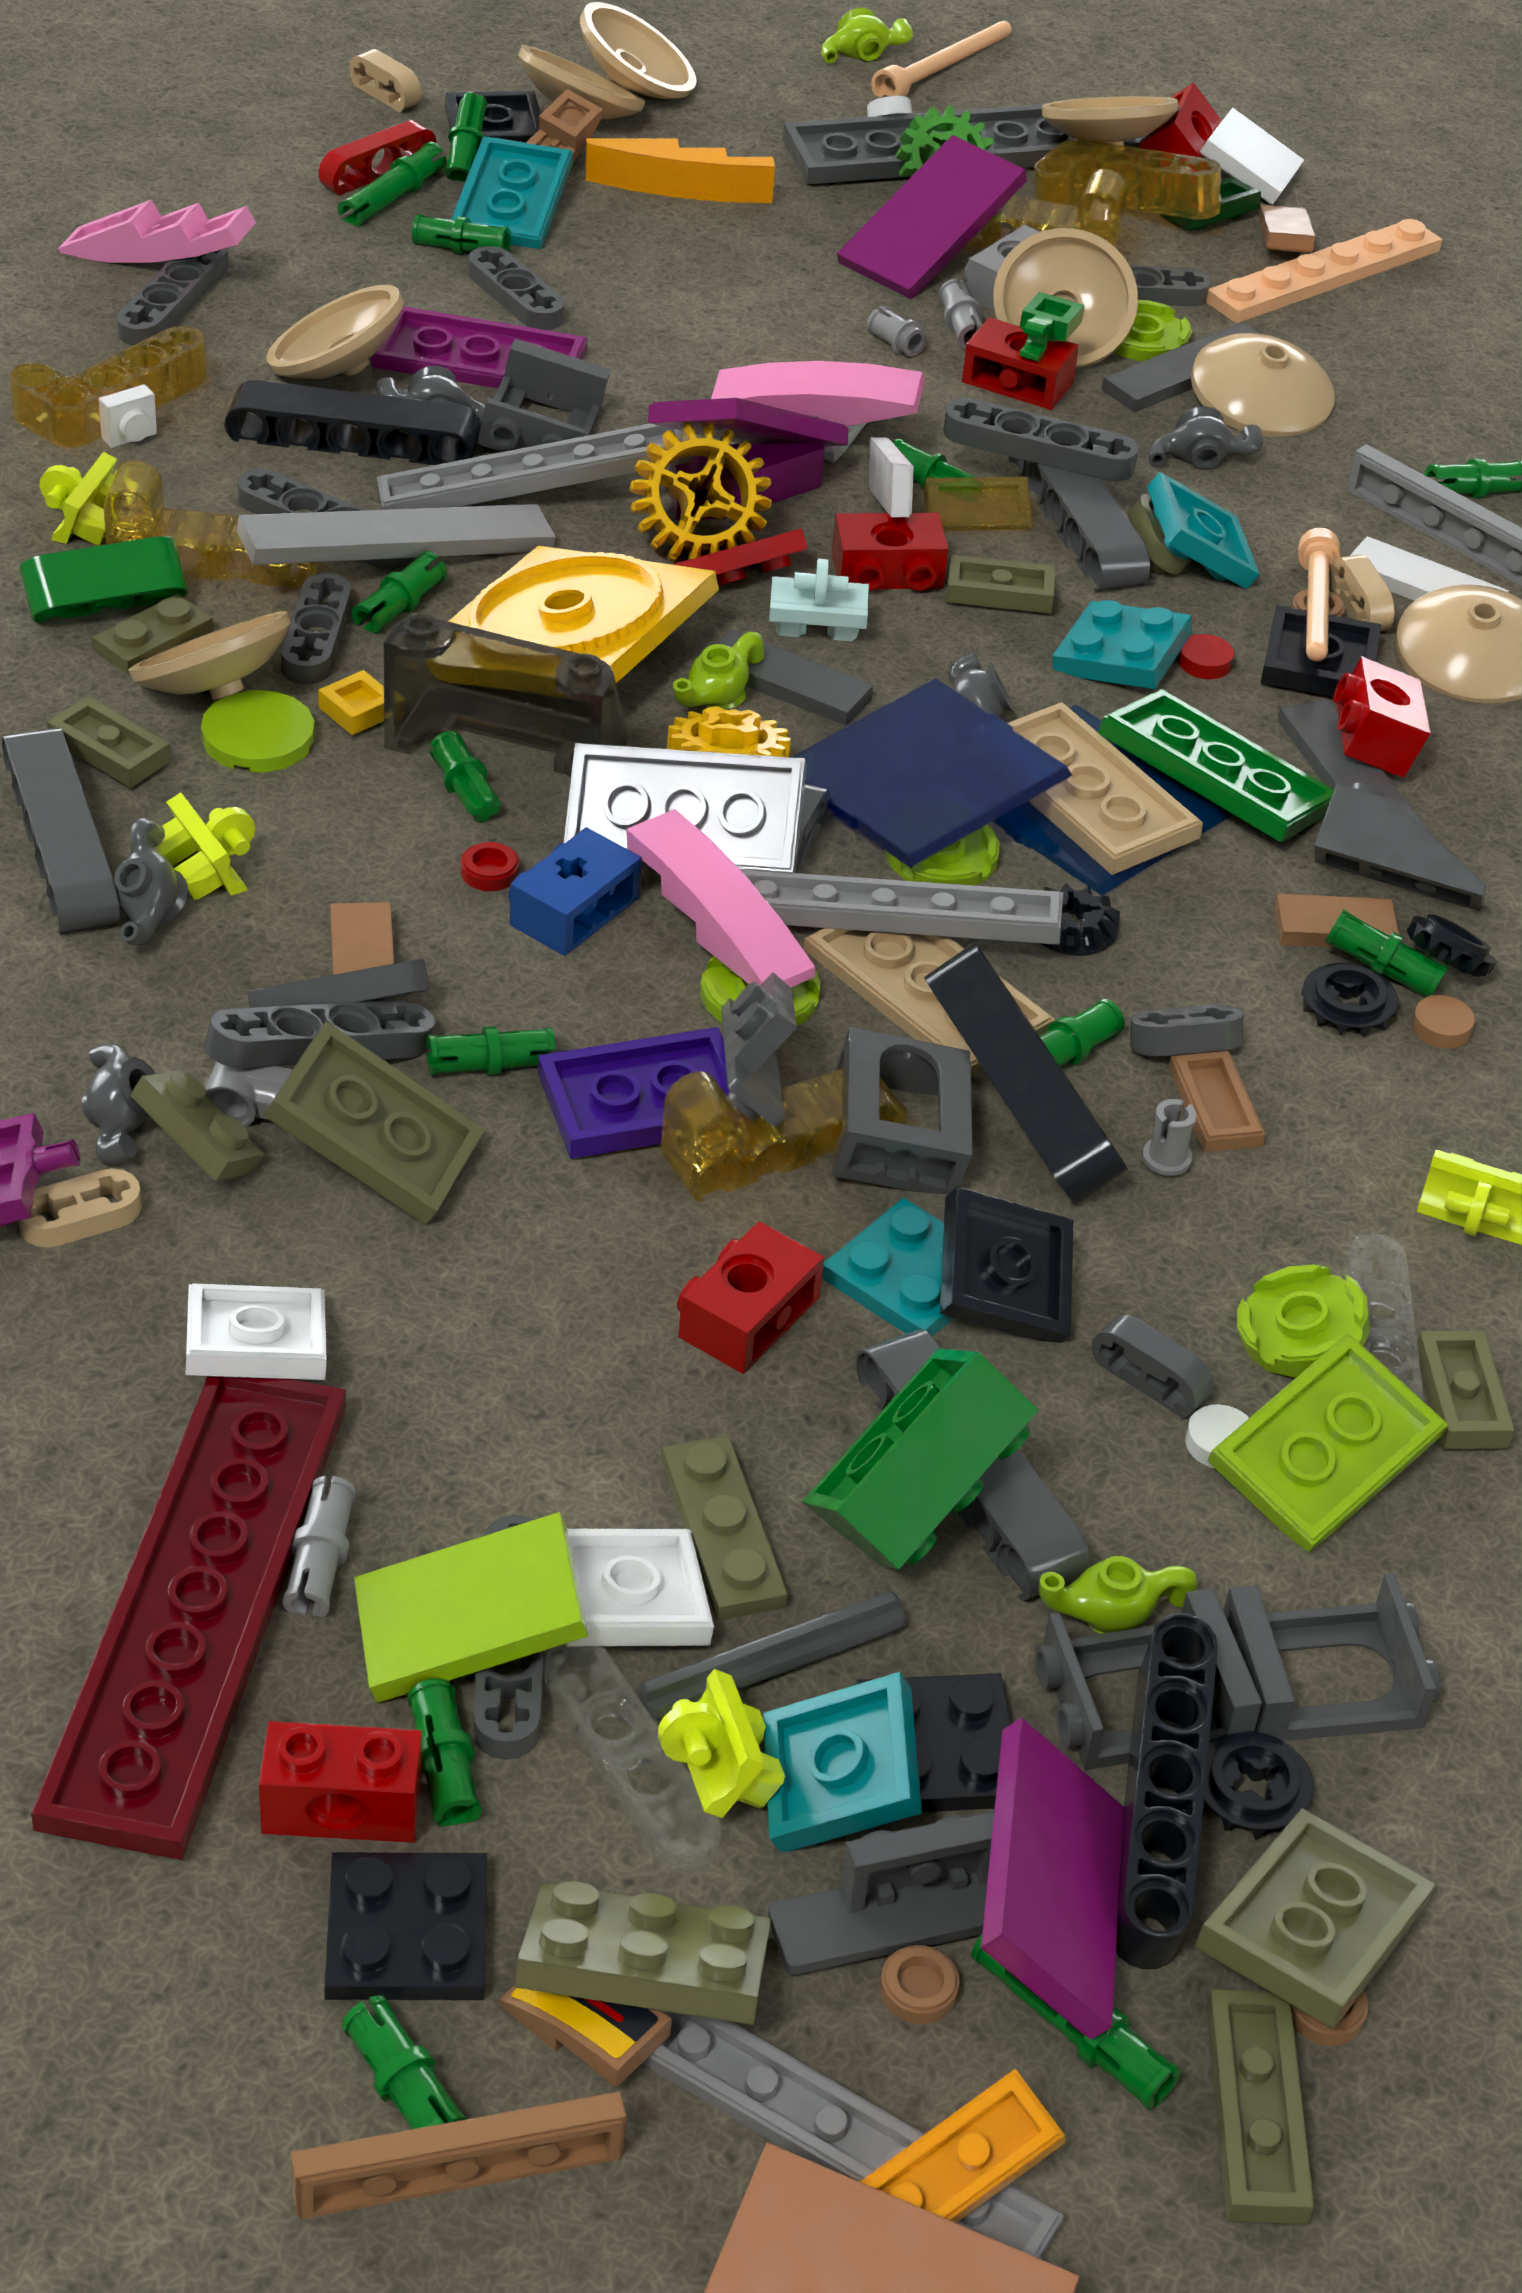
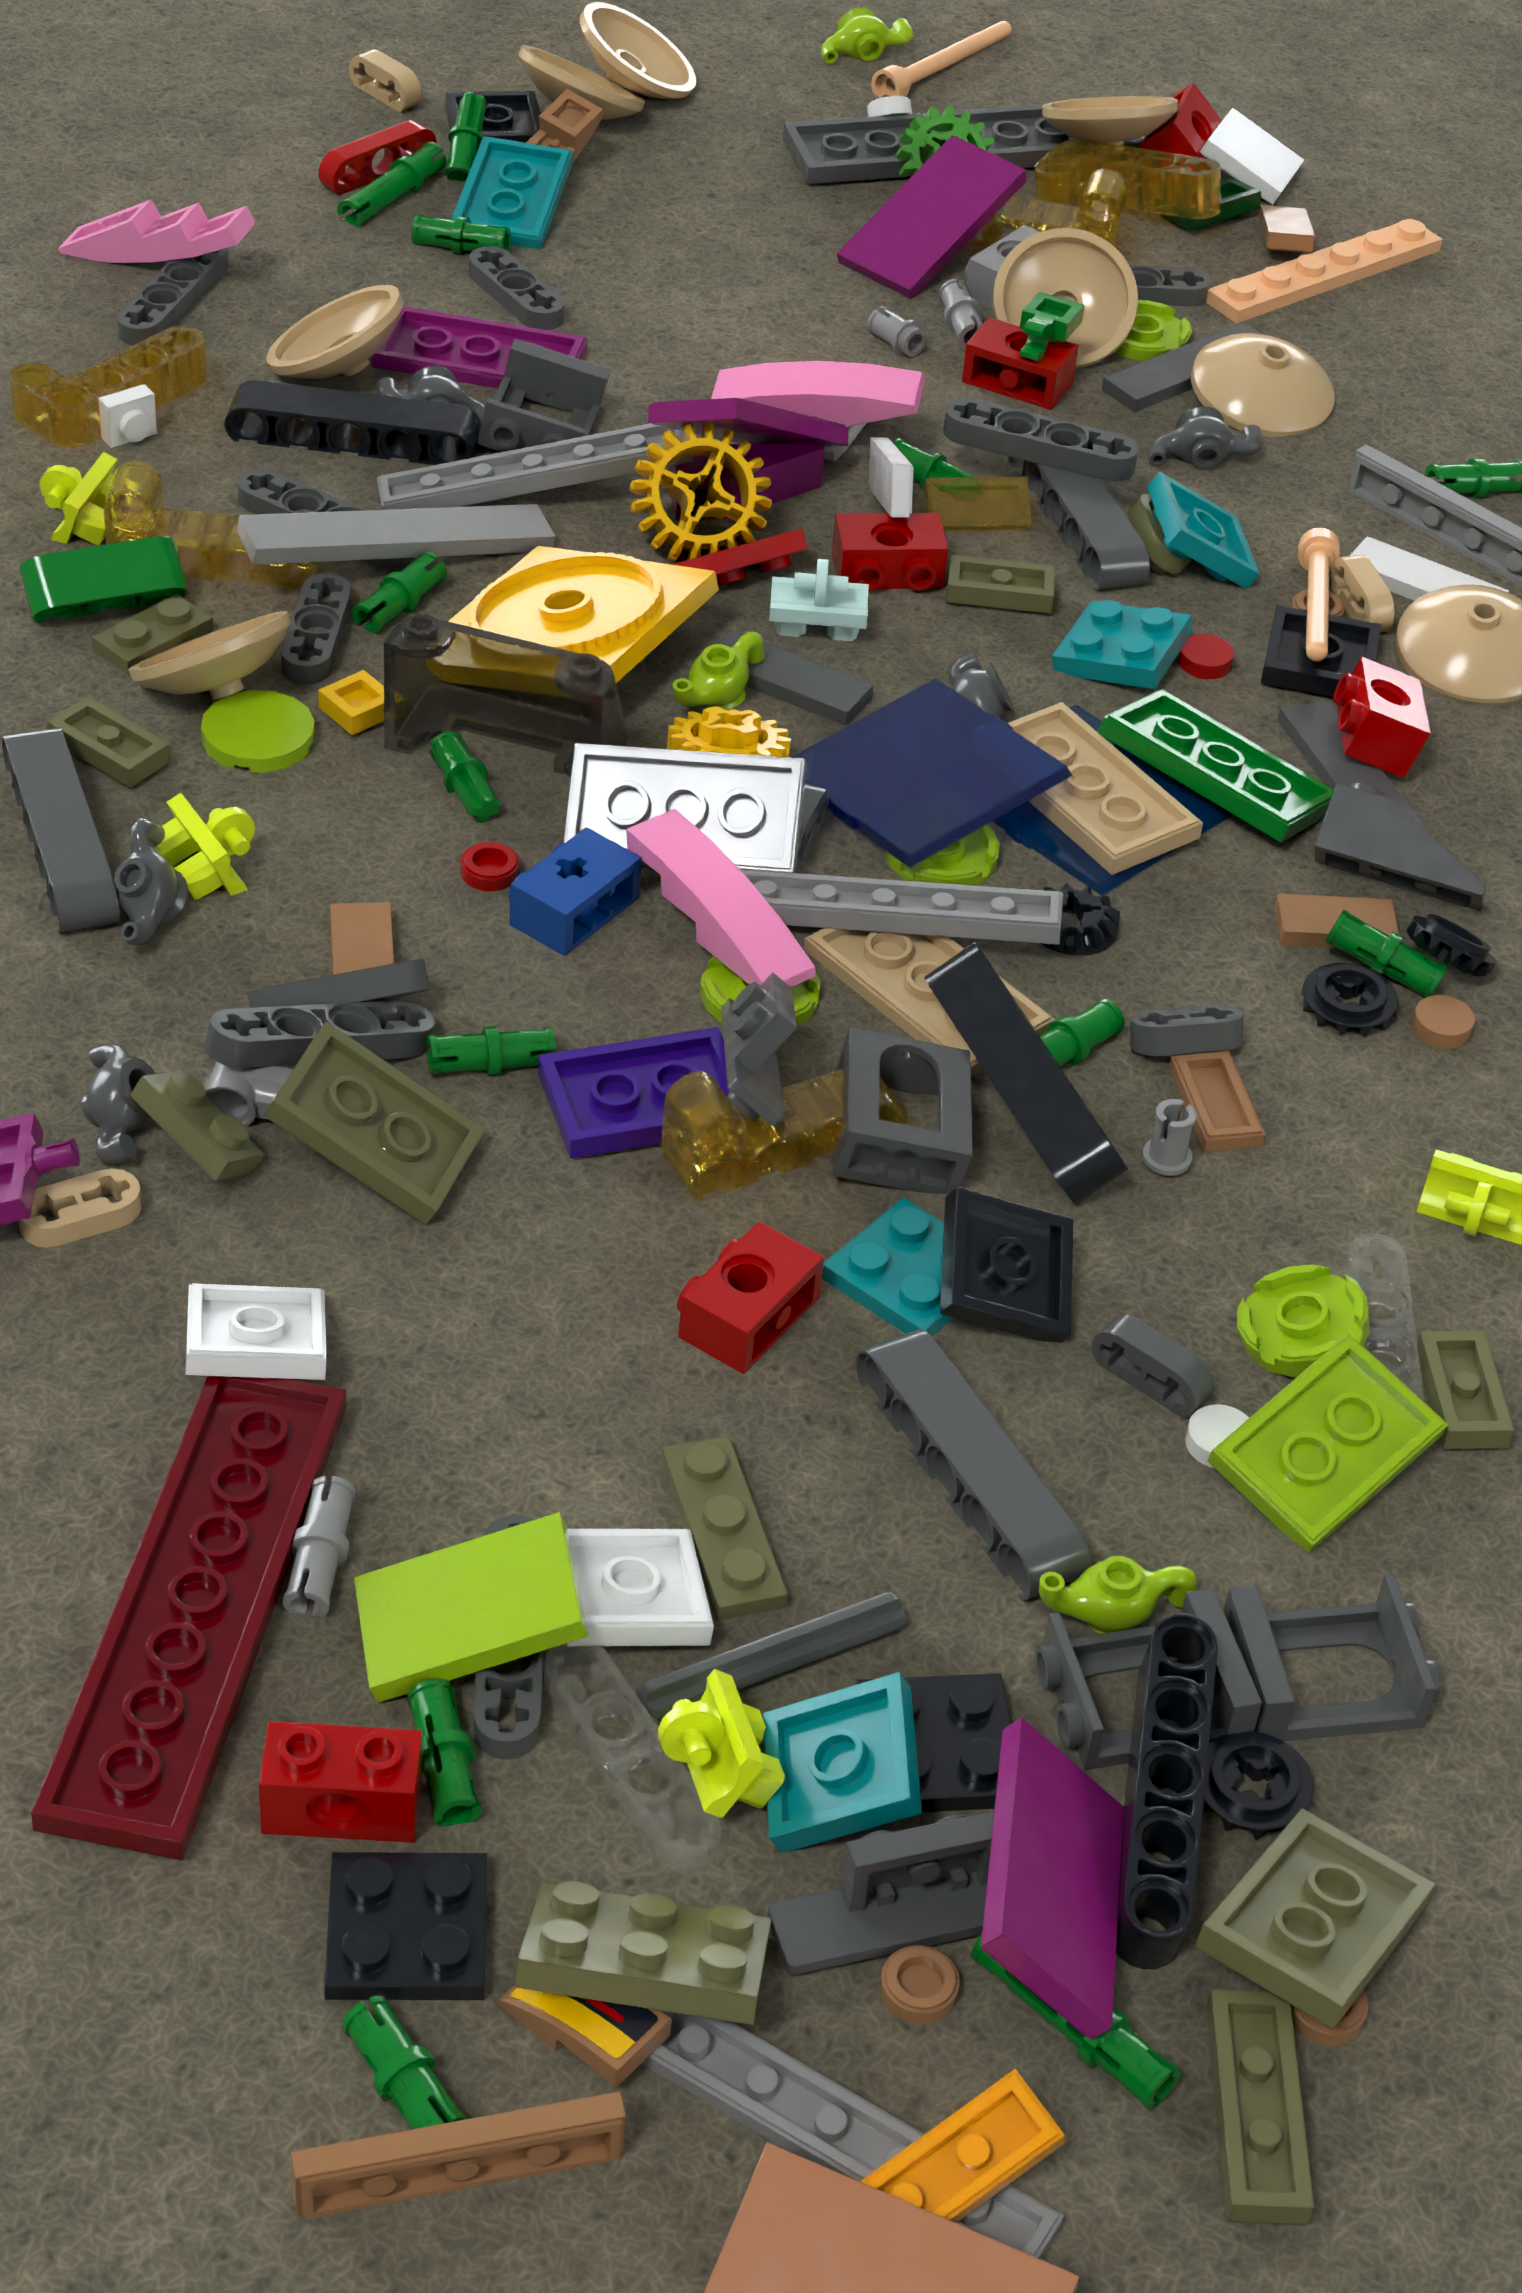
(672, 171): light orange slope -> none
(923, 1457): green slope -> none

